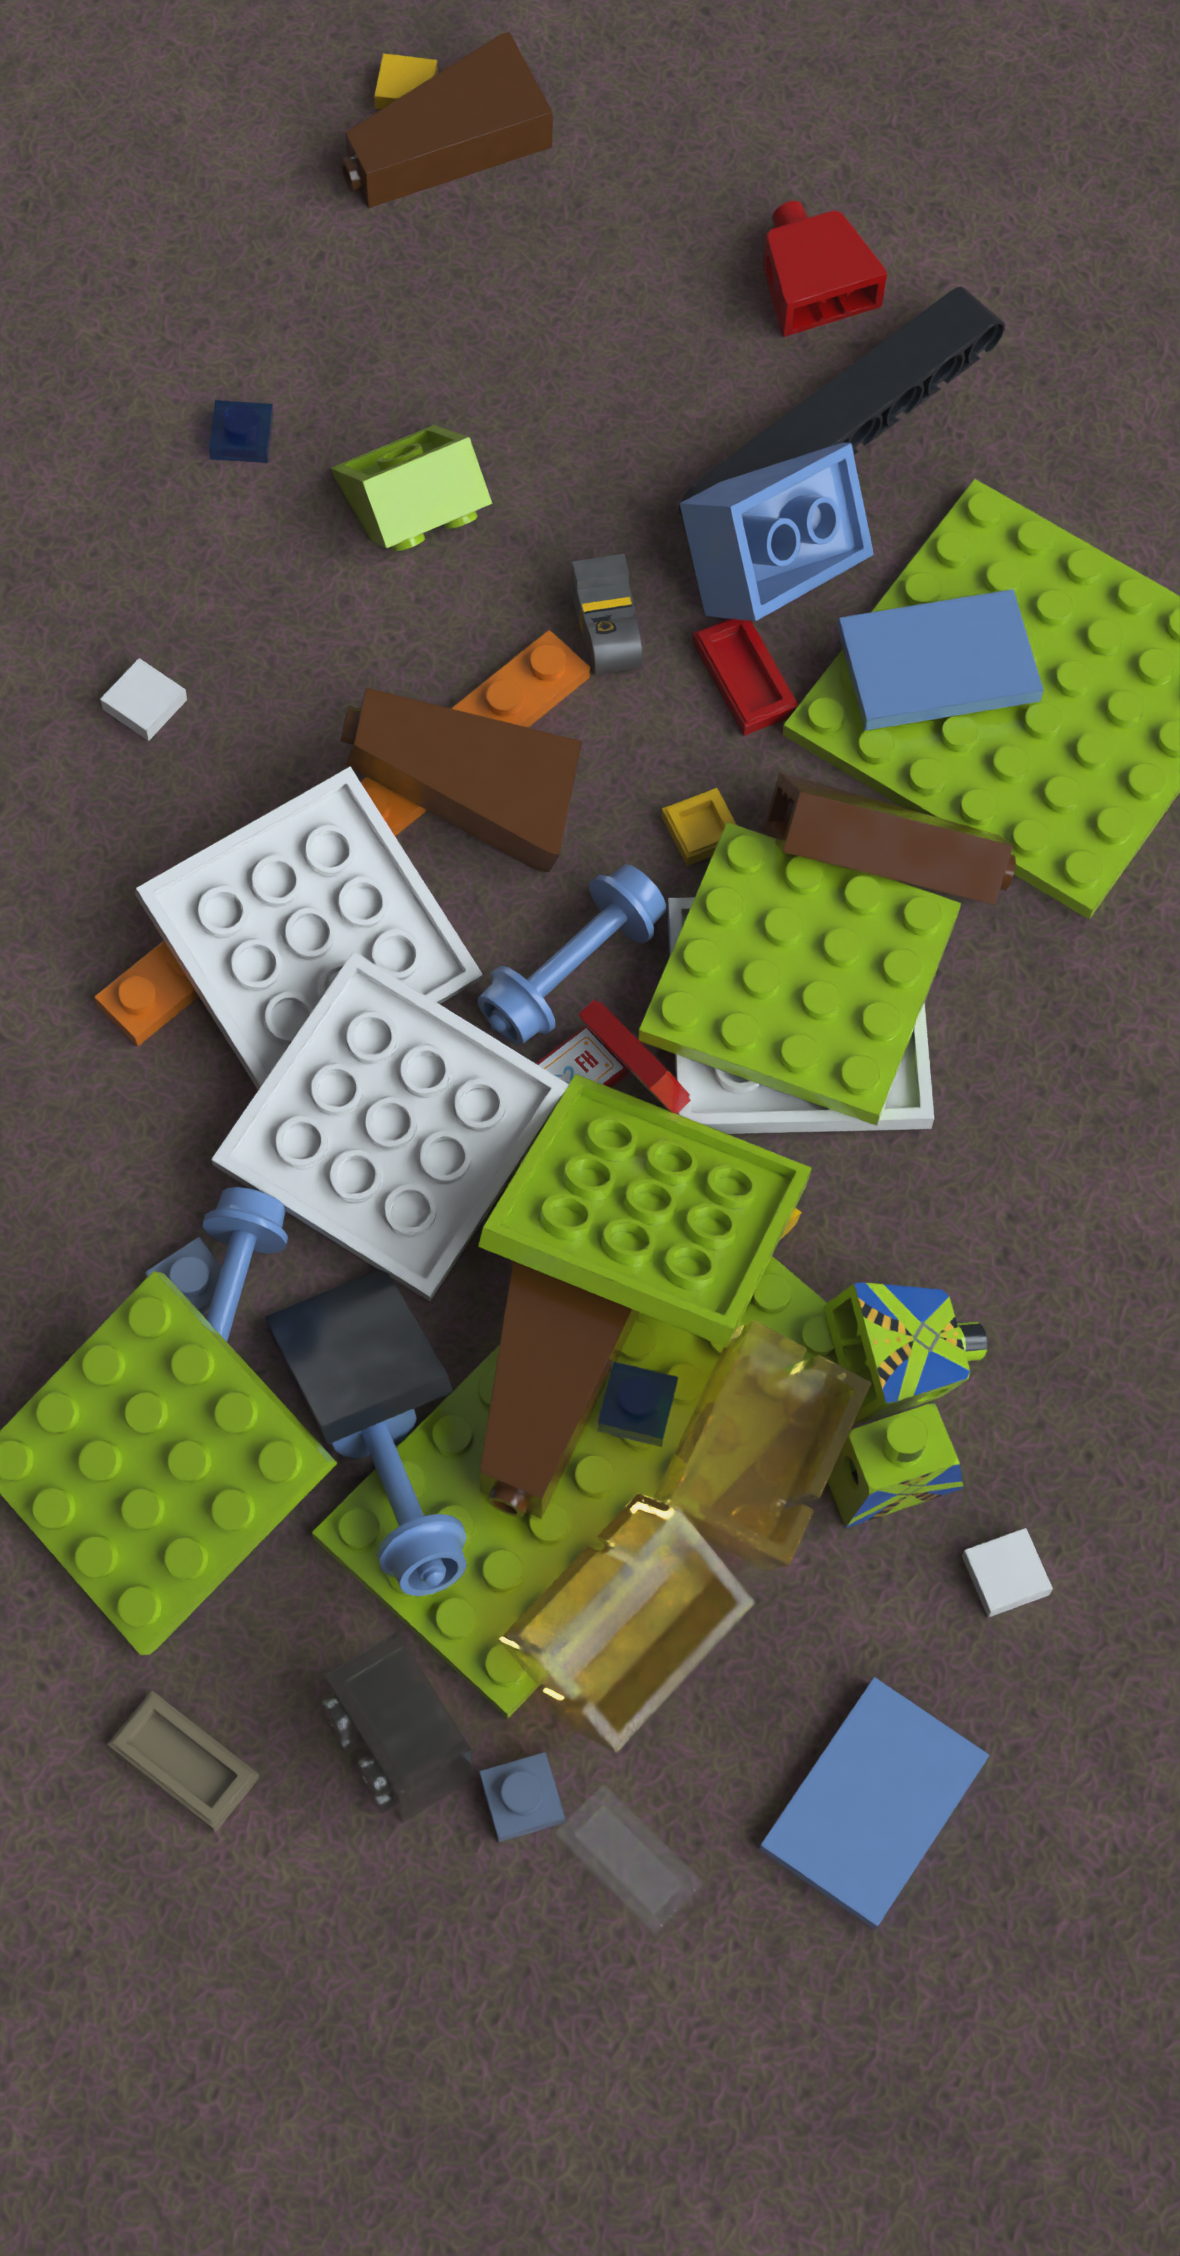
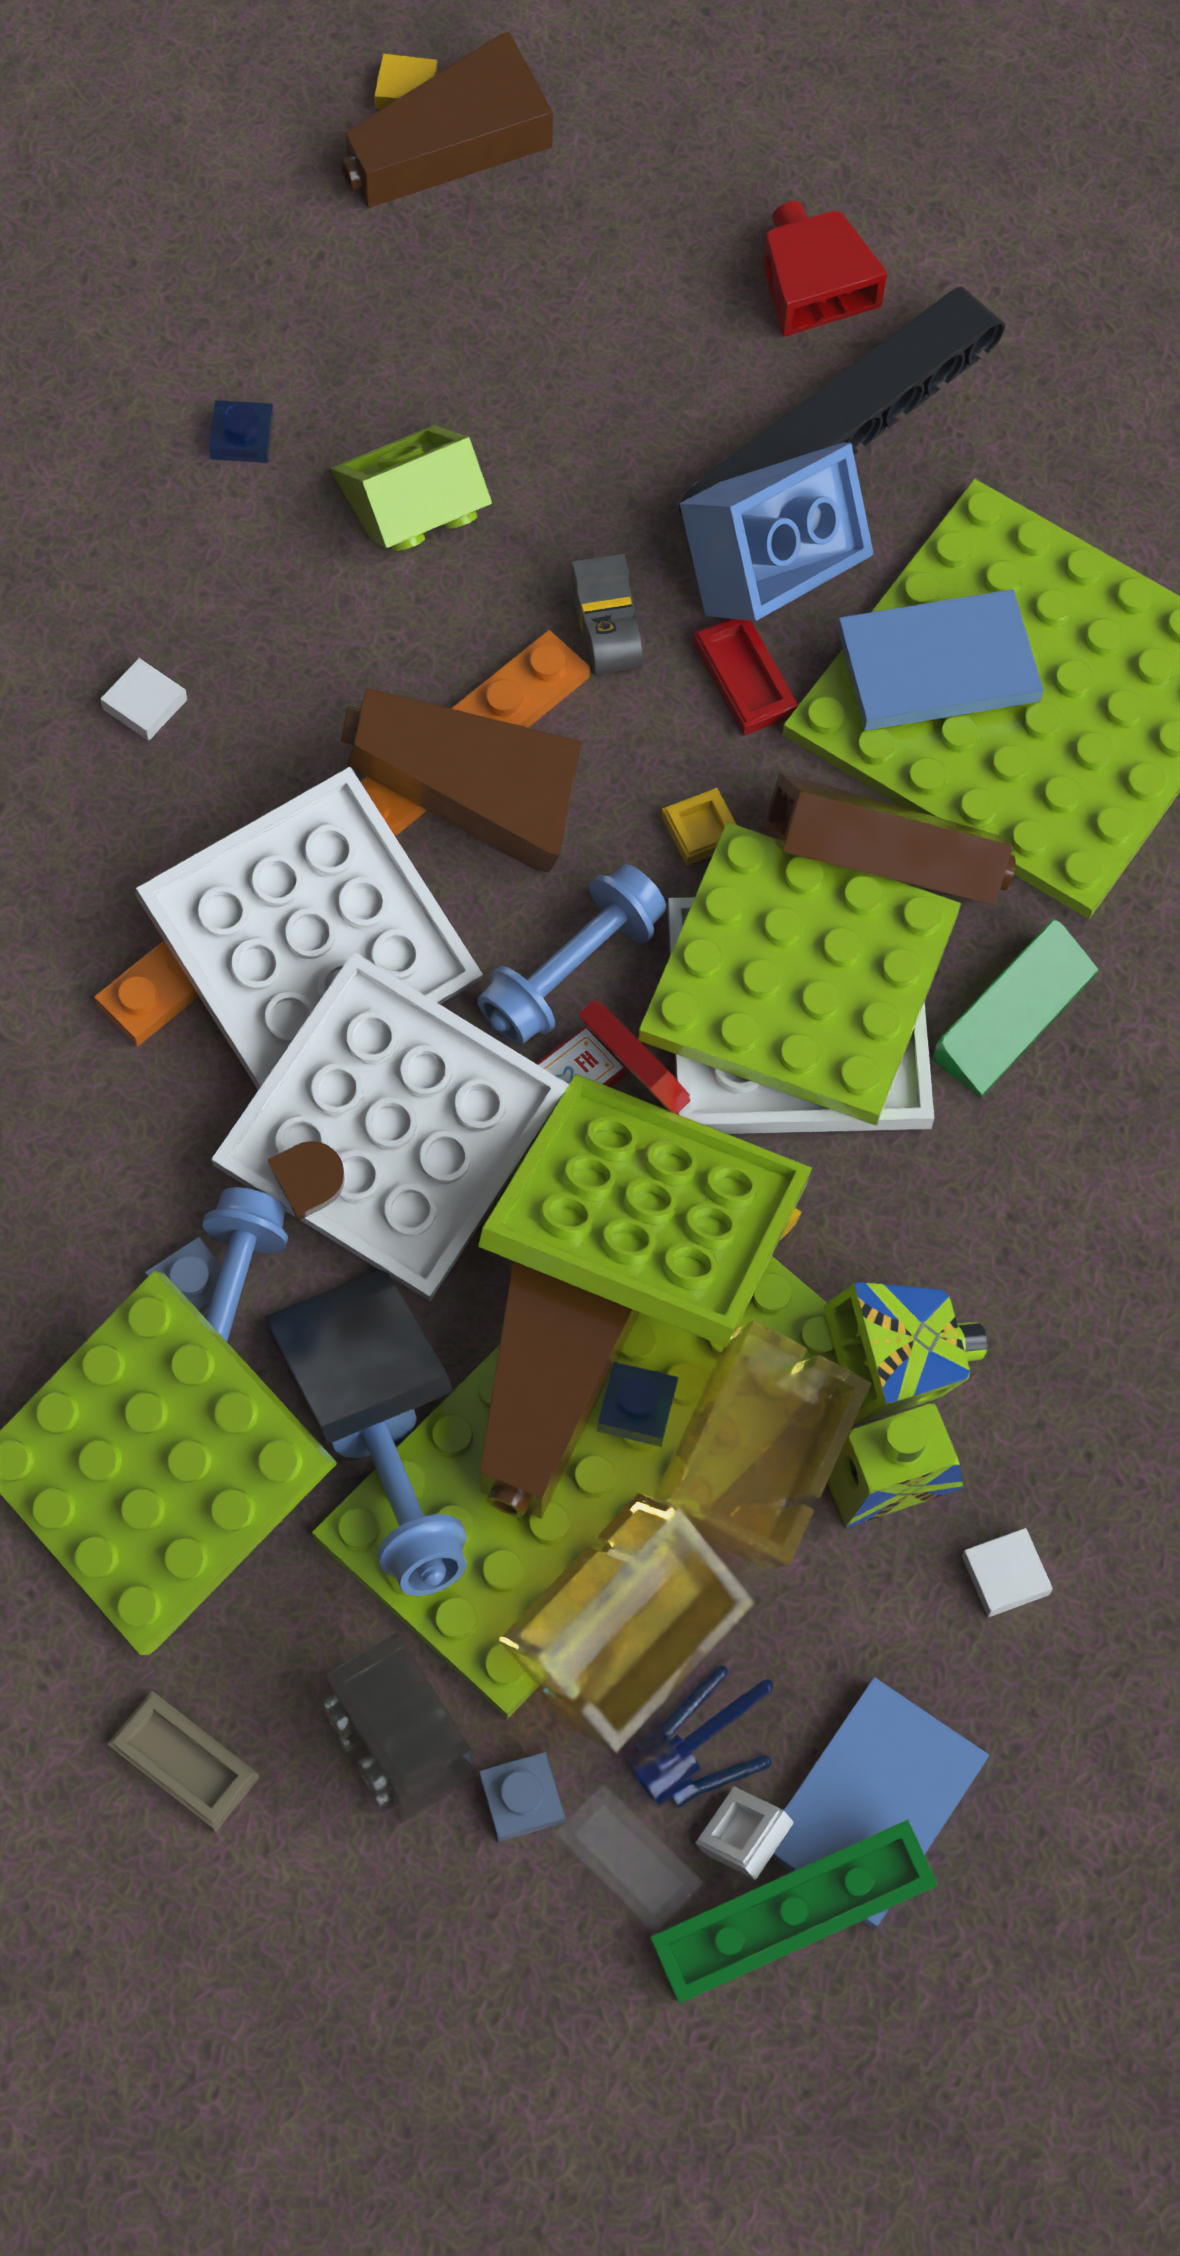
(308, 1176): none -> reddish brown tile
(667, 1765): none -> clear blue plant
(744, 1832): none -> white tile
(794, 1911): none -> green plate
(1015, 1009): none -> slope

